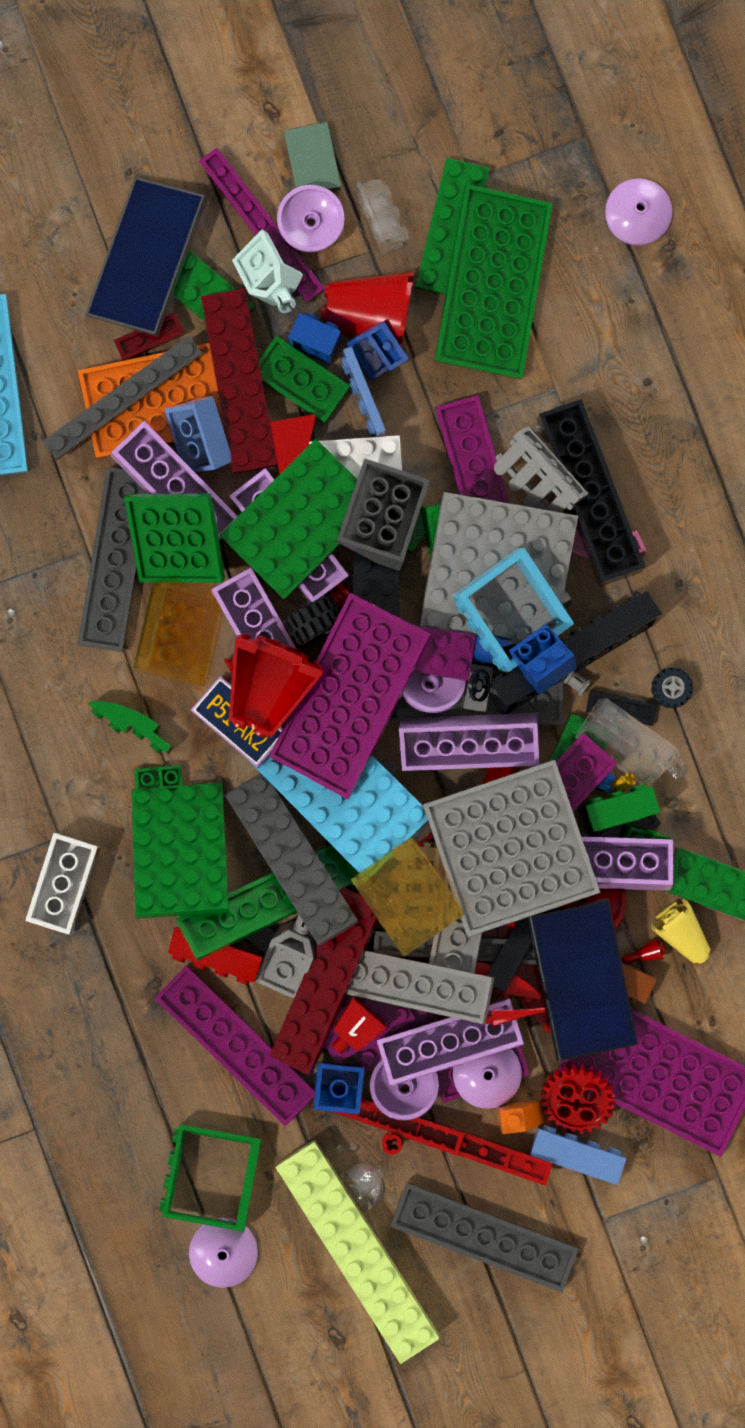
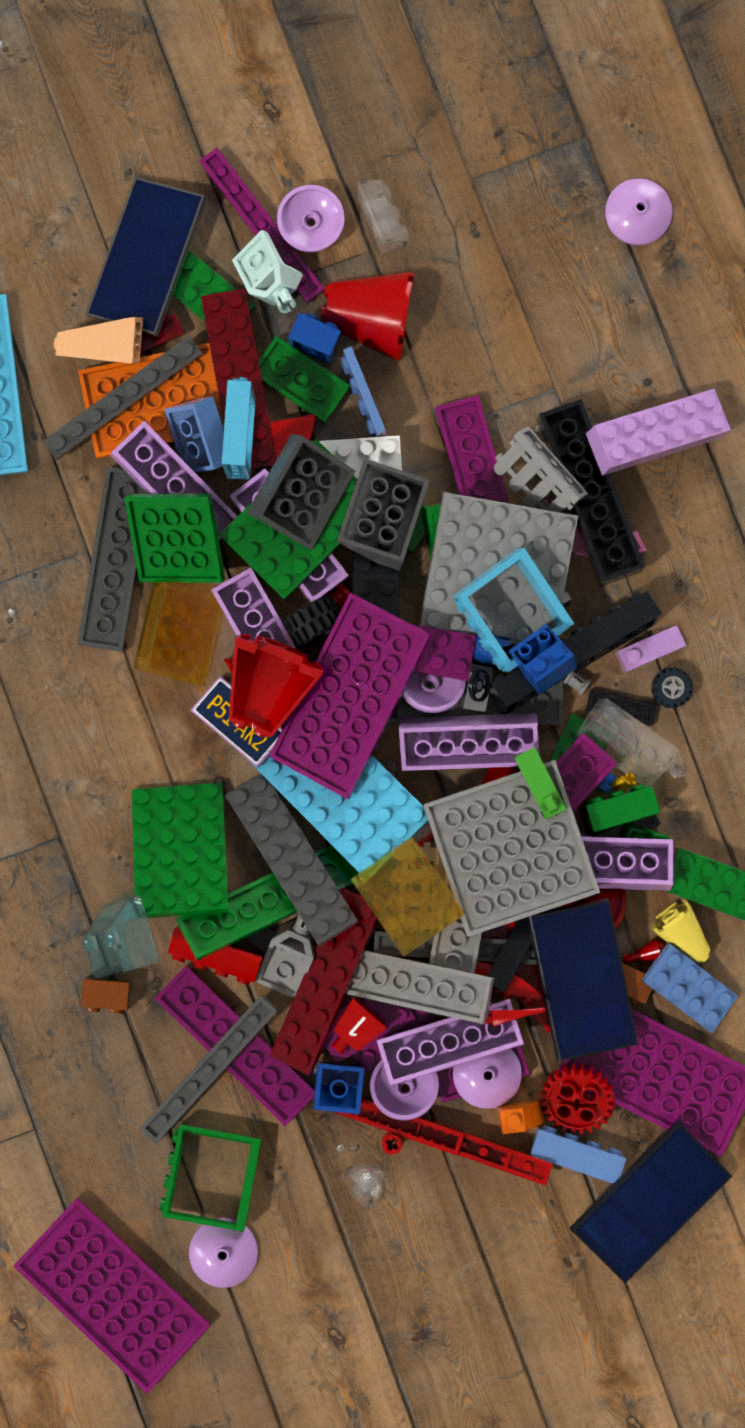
(62, 883): white brick -> none
(105, 341): none -> light nougat slope
(106, 994): none -> dark orange brick
(112, 1295): none -> magenta plate
(120, 938): none -> clear light blue windscreen
(124, 718): green slope -> none
(163, 777): green slope -> none
(208, 1068): none -> dark grey plate
(238, 429): none -> medium azure window
(301, 491): none -> dark grey slope
(312, 156): sand green tile -> none
(357, 1251): yellowish green brick -> none
(377, 350): blue slope -> none
(442, 232): green plate -> none
(484, 1237): dark grey plate -> none
(493, 282): green plate -> none
(540, 783): none -> bright green hinge
(650, 649): none -> lavender slope
(650, 1202): none -> clear blue door
(658, 431): none -> lavender brick
(689, 988): none -> medium blue plate

